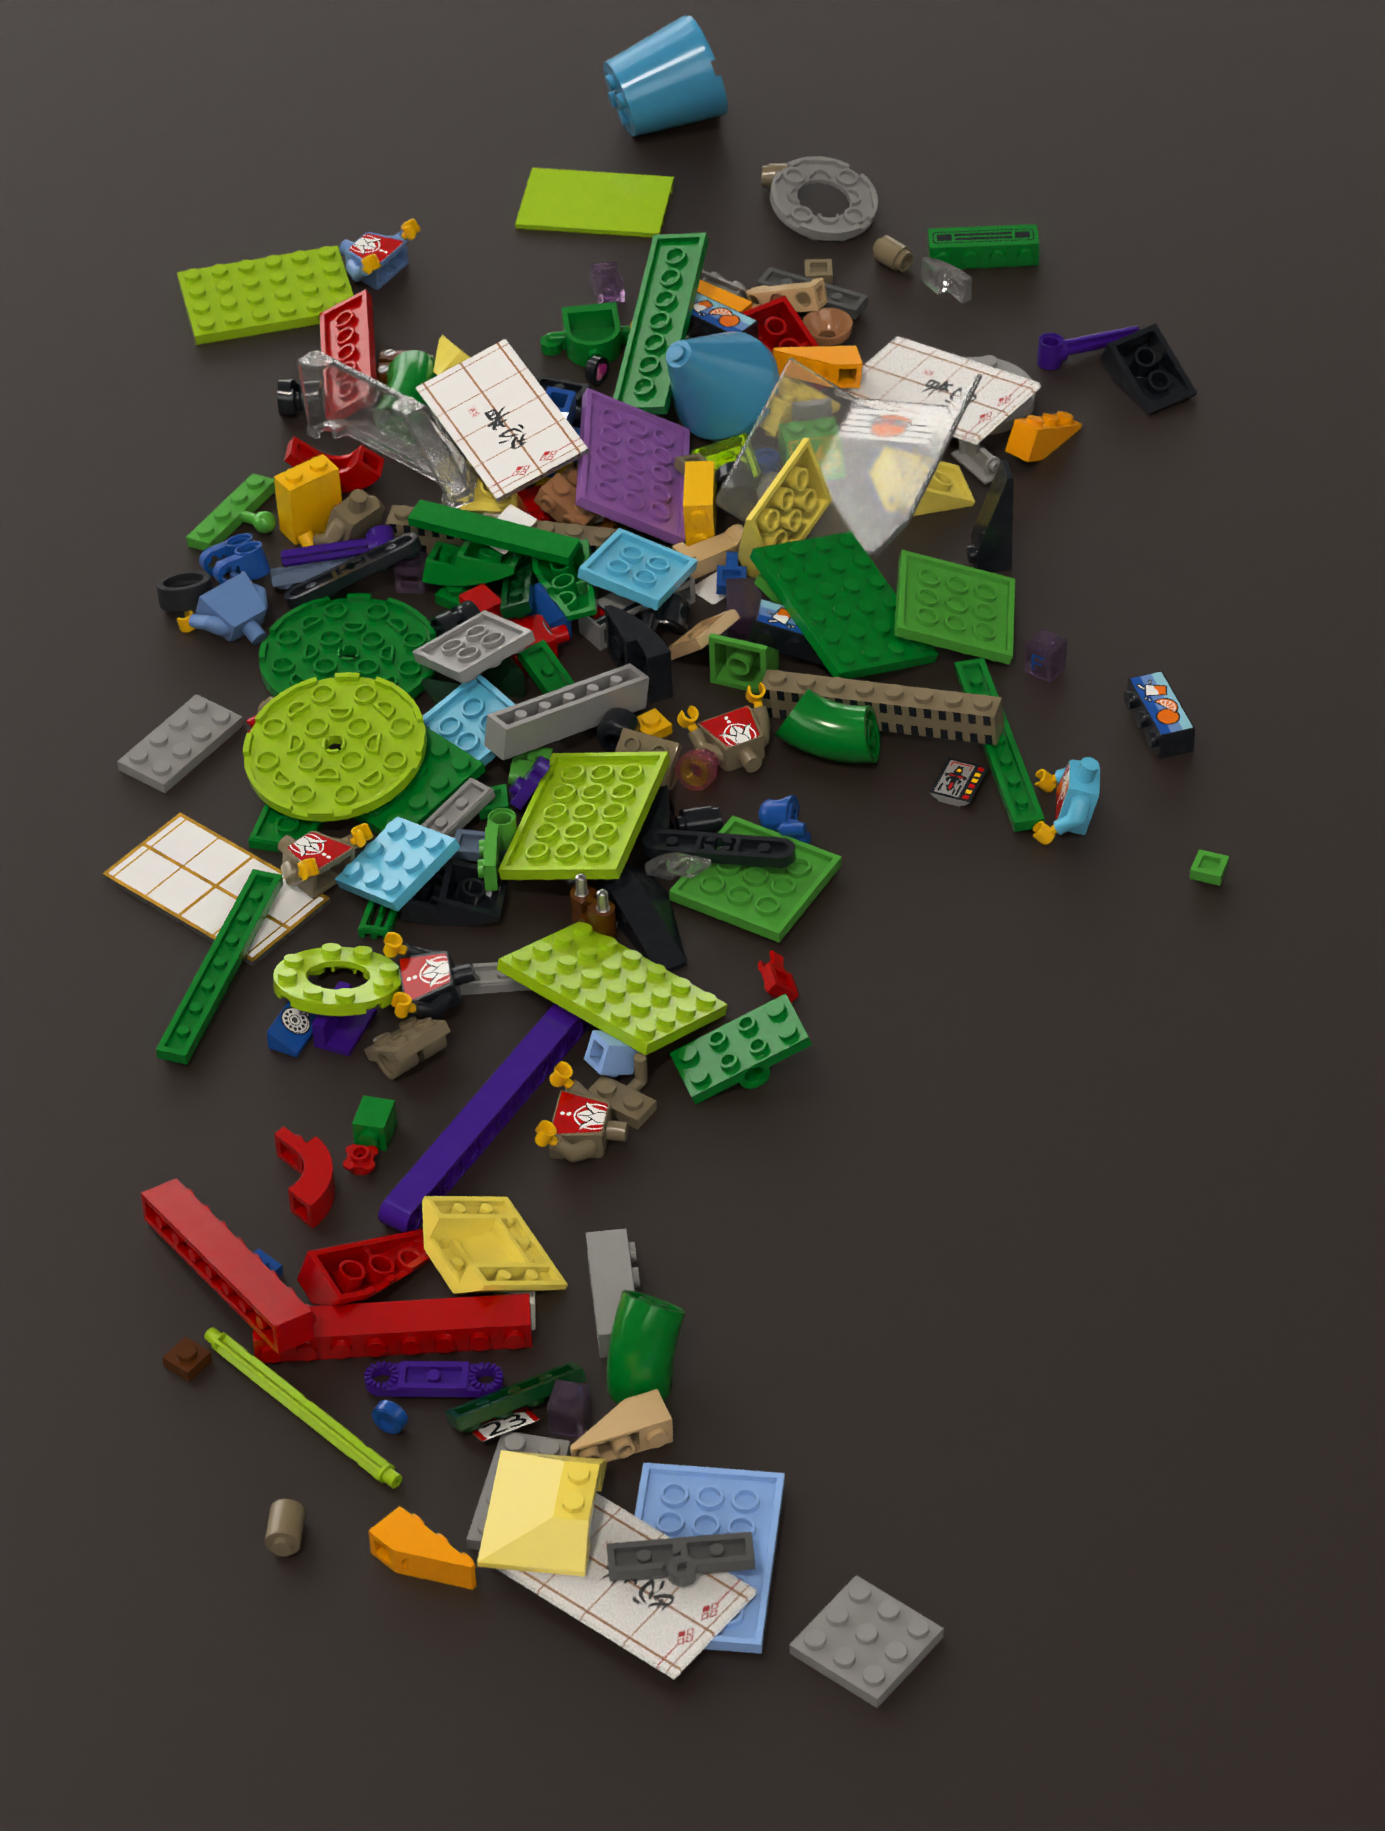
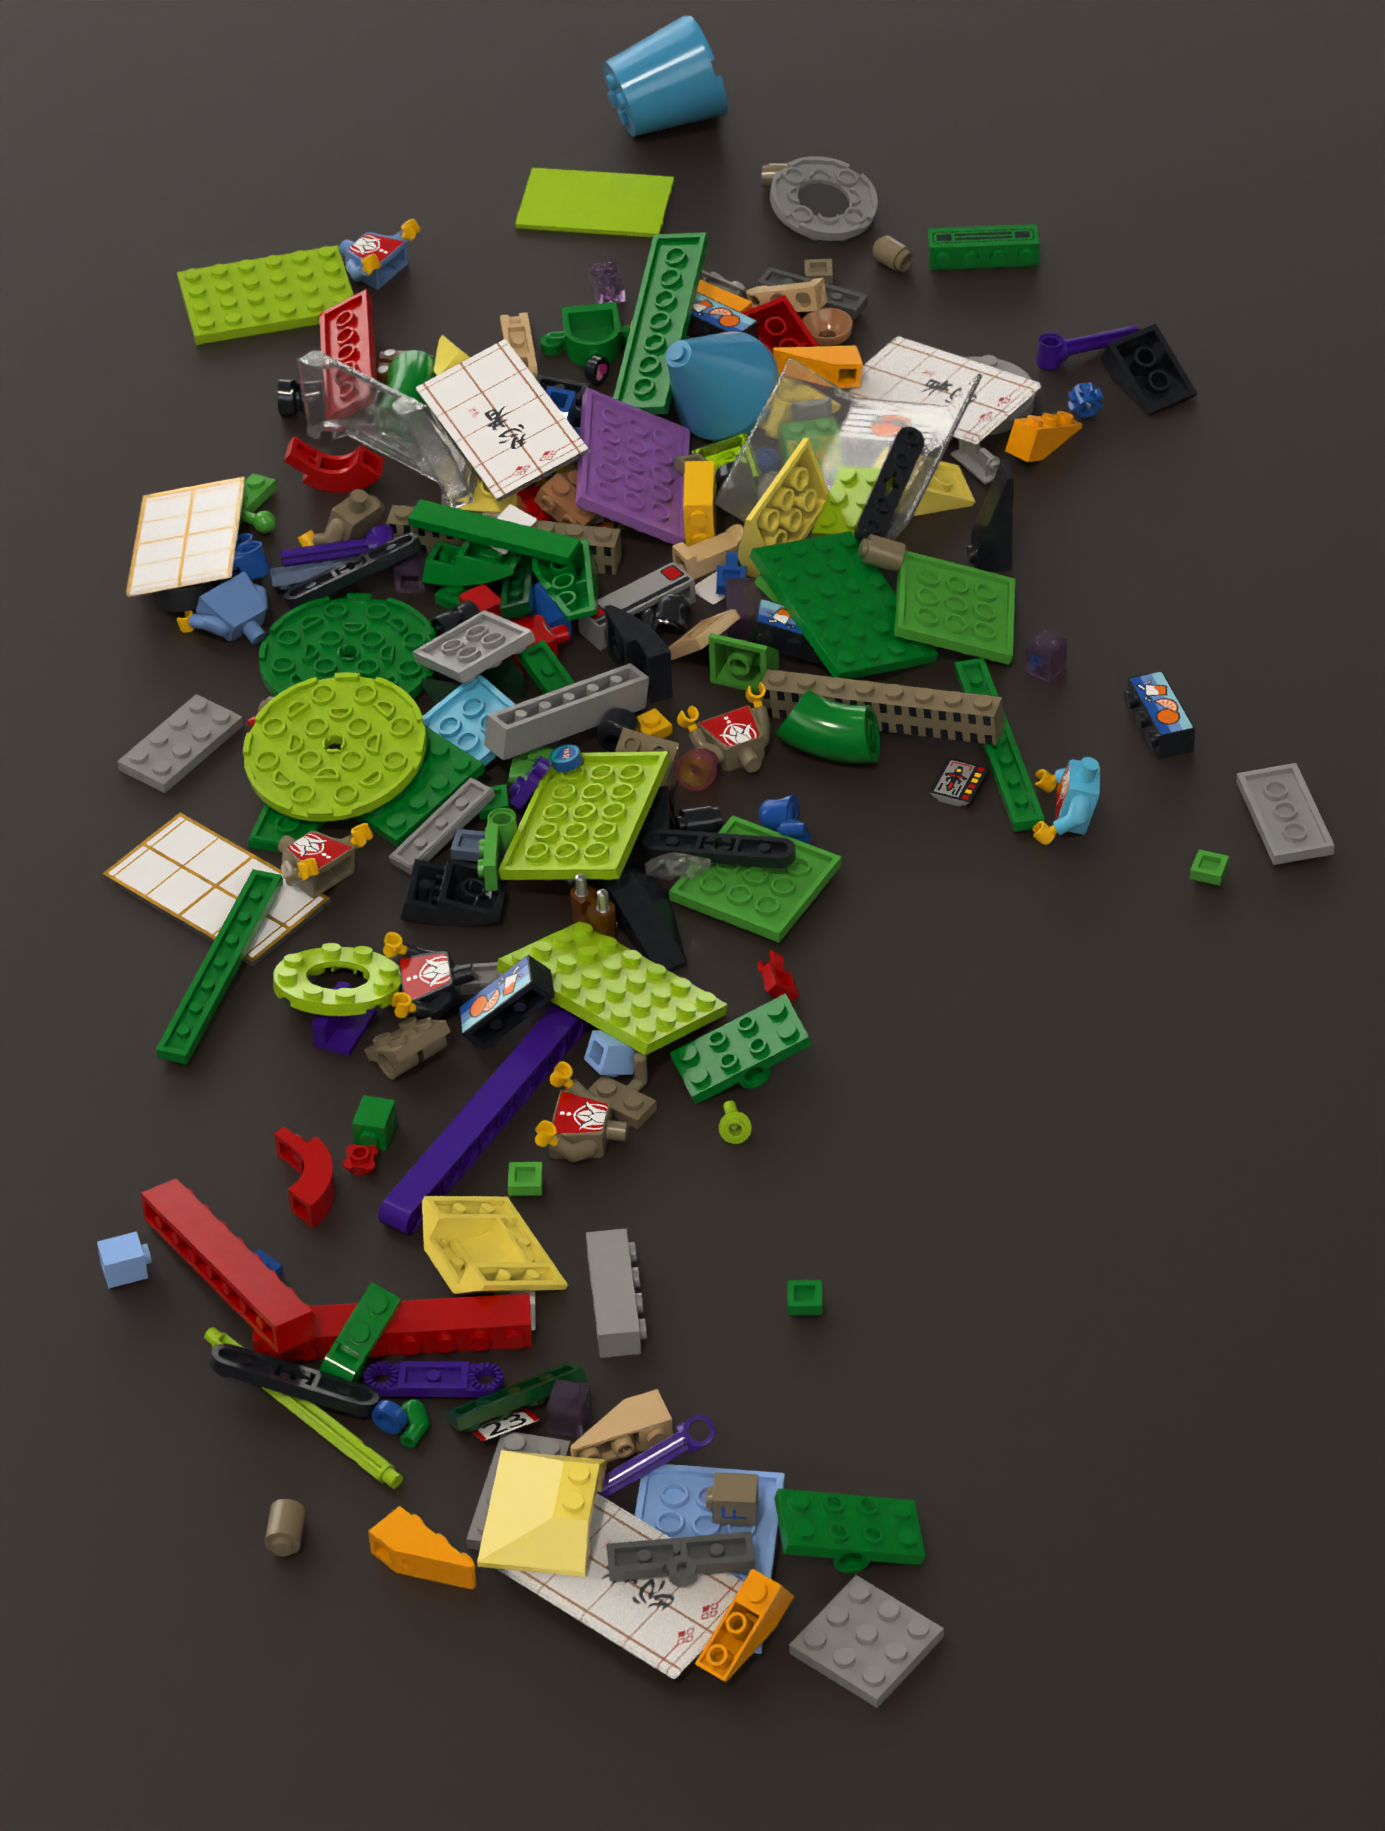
(123, 1259): none -> light blue brick
(186, 537): none -> clear piece
(187, 1359): reddish brown plate -> none
(277, 1375): none -> black piece
(290, 1031): blue slope -> none
(307, 497): yellow brick -> none
(361, 1267): red wedge -> none
(361, 1333): none -> green plate
(377, 930): green tile -> none
(397, 863): medium azure plate -> none
(418, 1422): none -> green arm
(506, 1002): none -> black brick
(518, 335): none -> tan plate
(525, 1178): none -> bright green plate
(566, 758): none -> blue tile
(637, 569): medium azure plate -> none
(642, 1346): green brick -> none
(656, 1456): none -> dark purple axle
(733, 1498): none -> dark tan brick
(734, 1125): none -> lime plate
(744, 1625): none -> light orange slope
(804, 1297): none -> green plate
(846, 500): none -> lime plate
(849, 1528): none -> green plate
(882, 552): none -> dark tan brick
(898, 464): none -> black piece
(945, 277): clear slope -> none
(1085, 400): none -> blue gear
(1285, 814): none -> light grey plate

